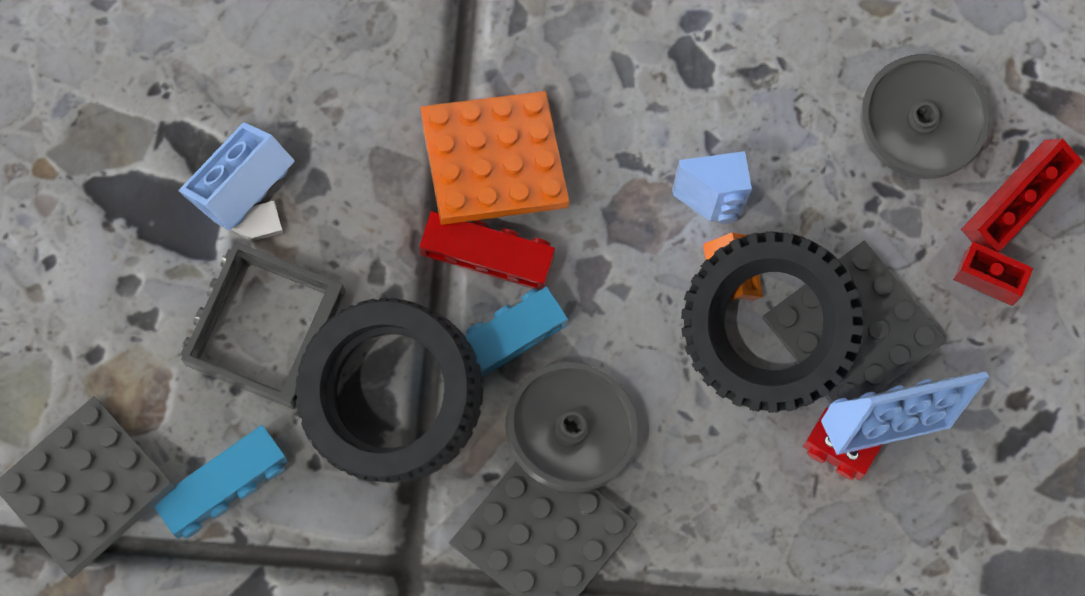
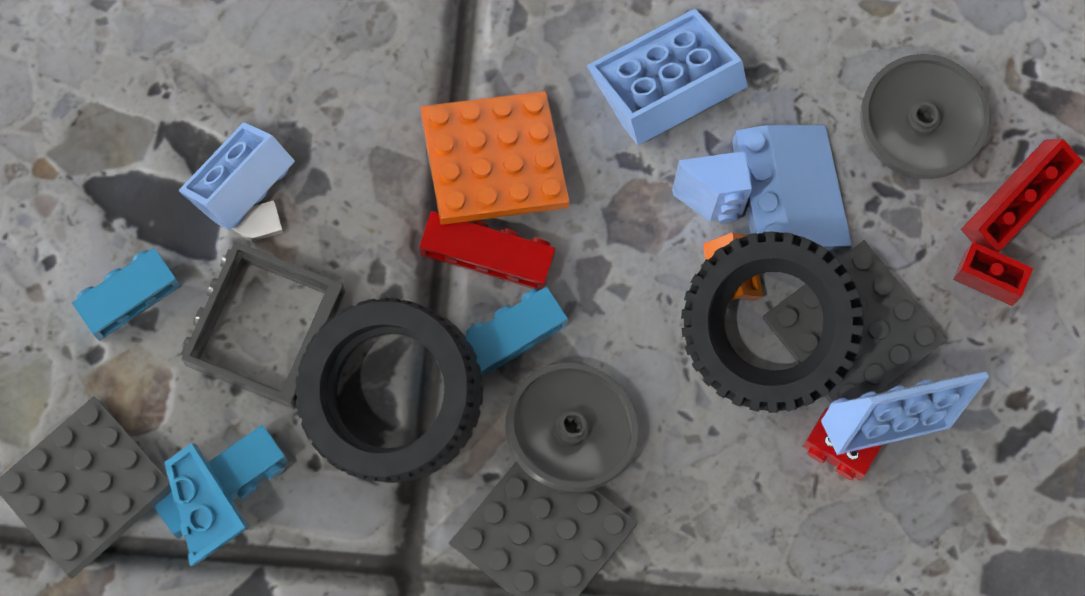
(125, 293): none -> dark azure brick
(203, 504): none -> dark azure wing
(668, 76): none -> light blue slope
(793, 183): none -> light blue slope

